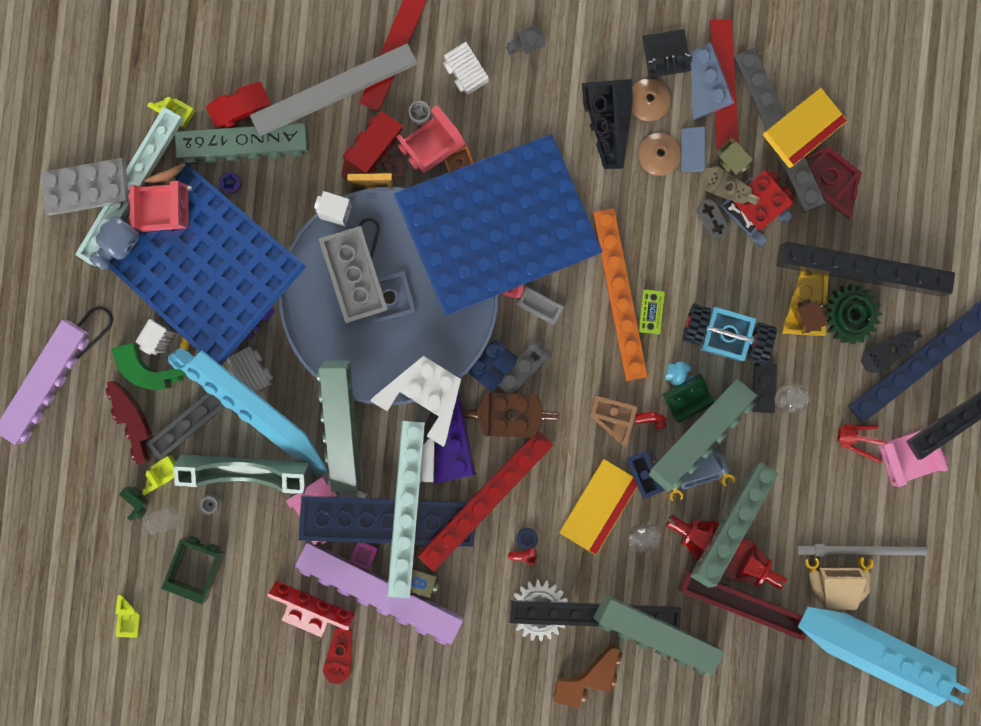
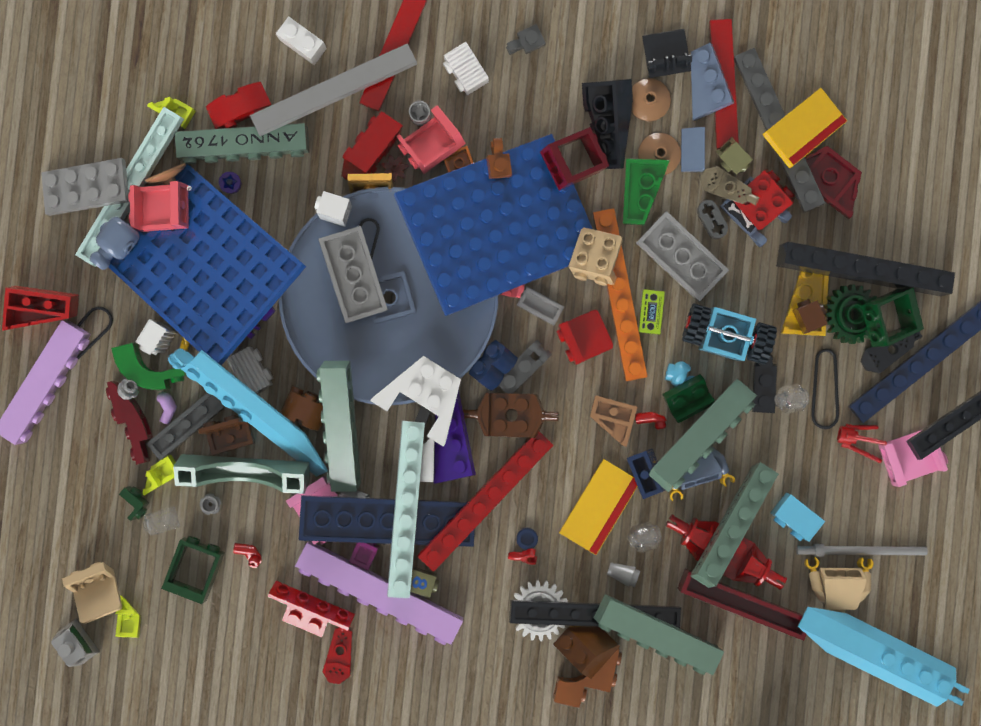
(35, 306): none -> red wedge
(74, 644): none -> light grey torso
(94, 592): none -> tan bracket
(124, 391): none -> light grey plate
(168, 405): none -> lavender arm
(227, 435): none -> reddish brown bracket
(251, 553): none -> red arm
(301, 40): none -> white brick
(303, 408): none -> reddish brown brick
(498, 163): none -> dark orange plate
(558, 166): none -> dark red window
(584, 337): none -> red bracket
(586, 648): none -> reddish brown slope
(595, 256): none -> tan bracket
(623, 573): none -> light grey cone
(641, 187): none -> green wing
(682, 256): none -> light grey plate
(797, 517): none -> medium azure brick
(815, 386): none -> black piece
(909, 322): none -> dark green window

